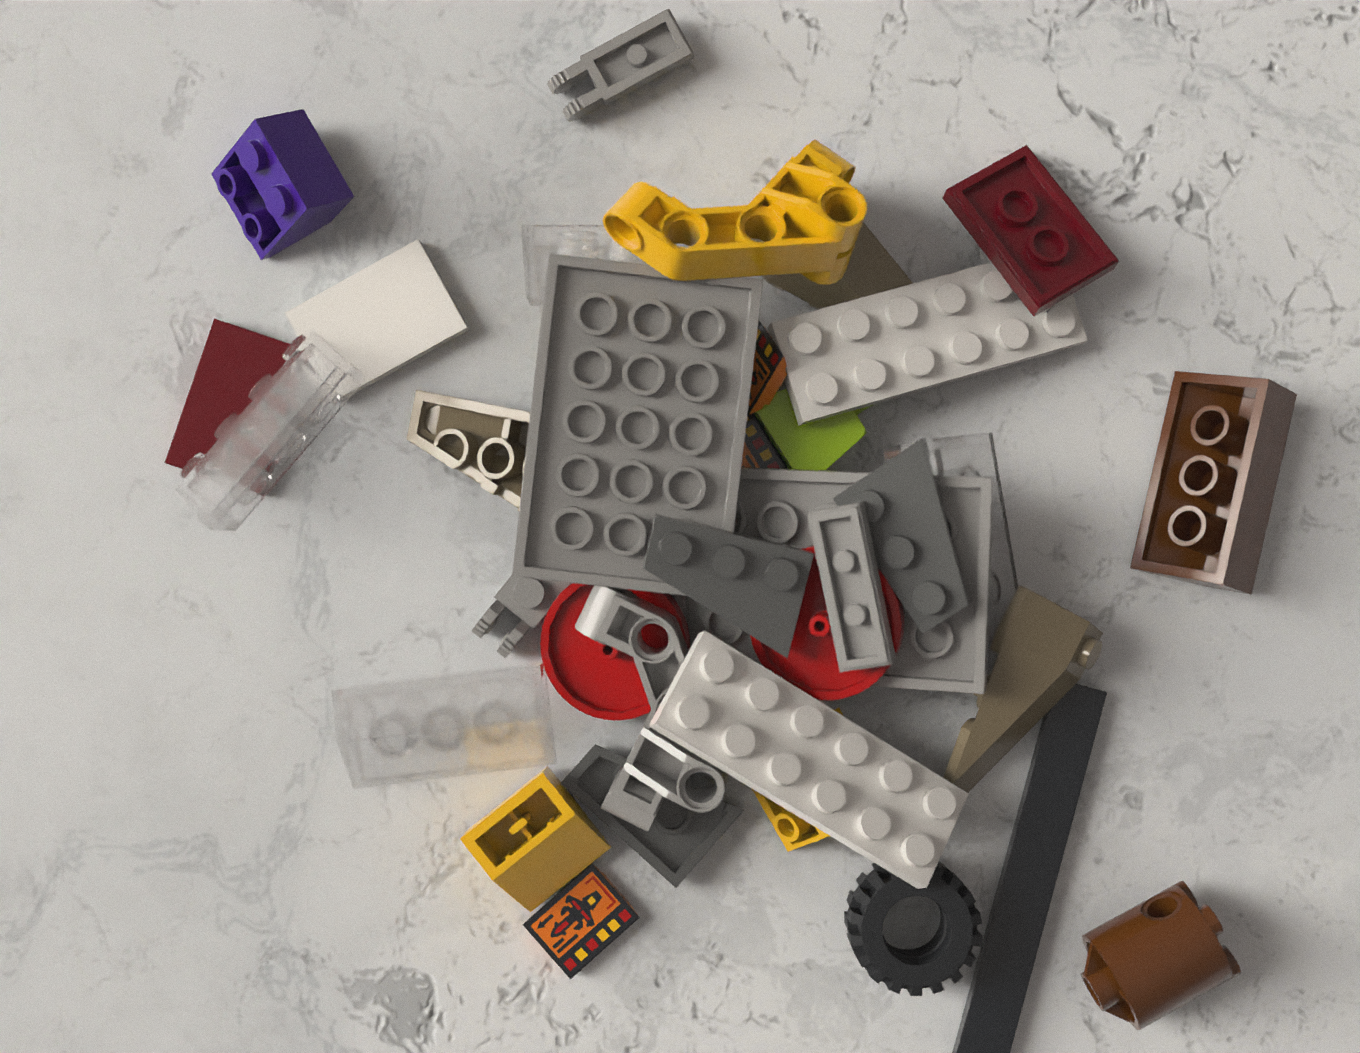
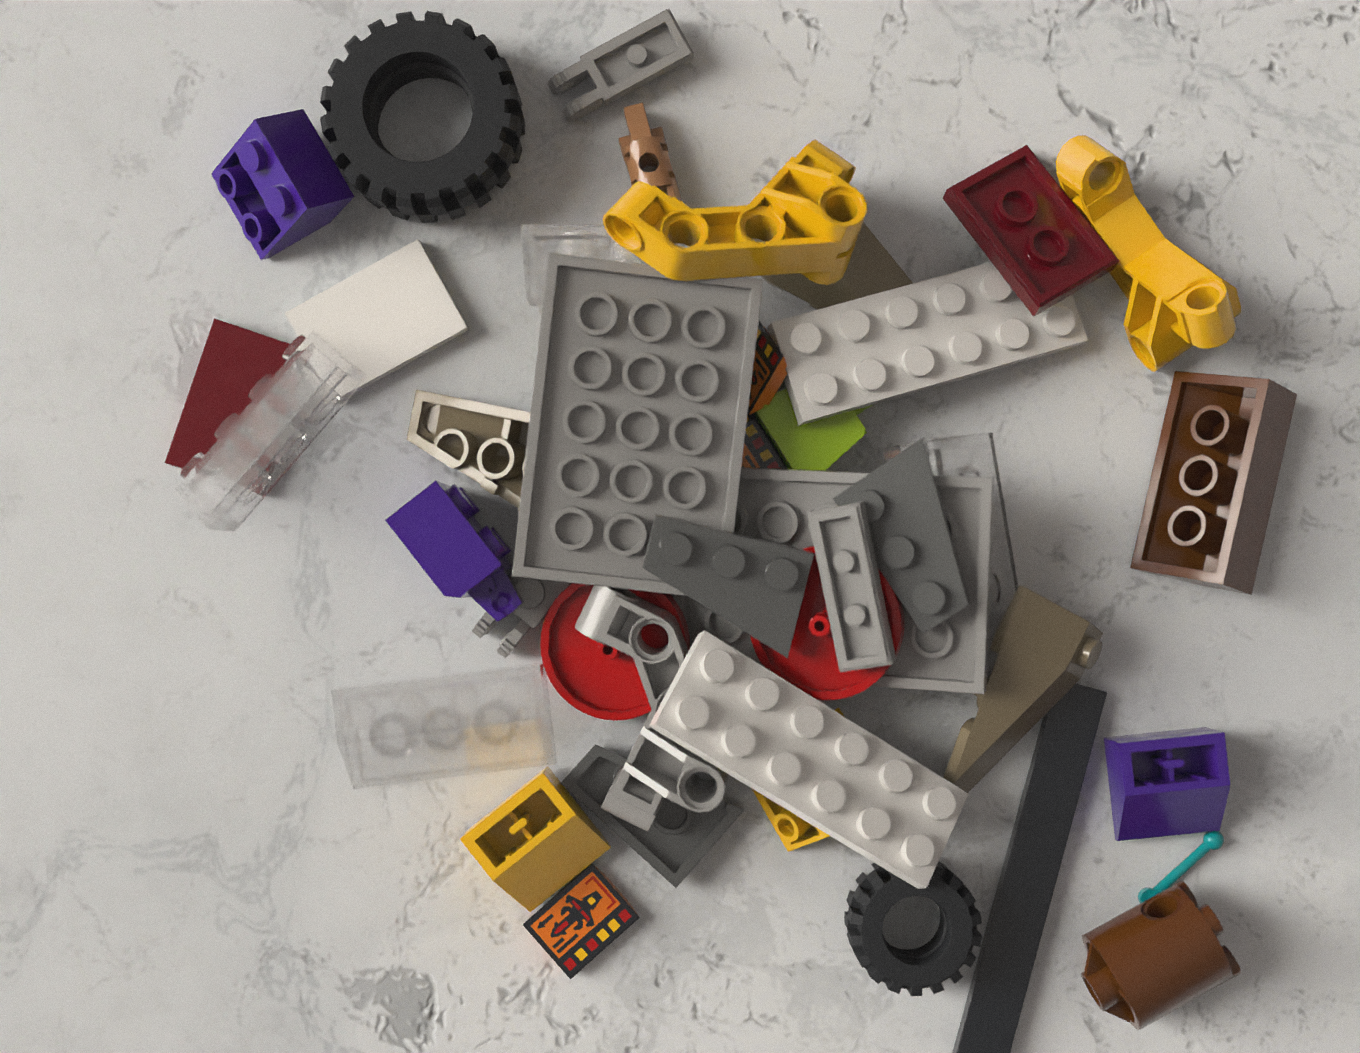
(403, 55): none -> black tyre
(456, 549): none -> dark purple hinge
(647, 148): none -> medium nougat hinge
(1167, 782): none -> dark purple slope
(1168, 292): none -> yellow connector
(1212, 841): none -> teal hinge

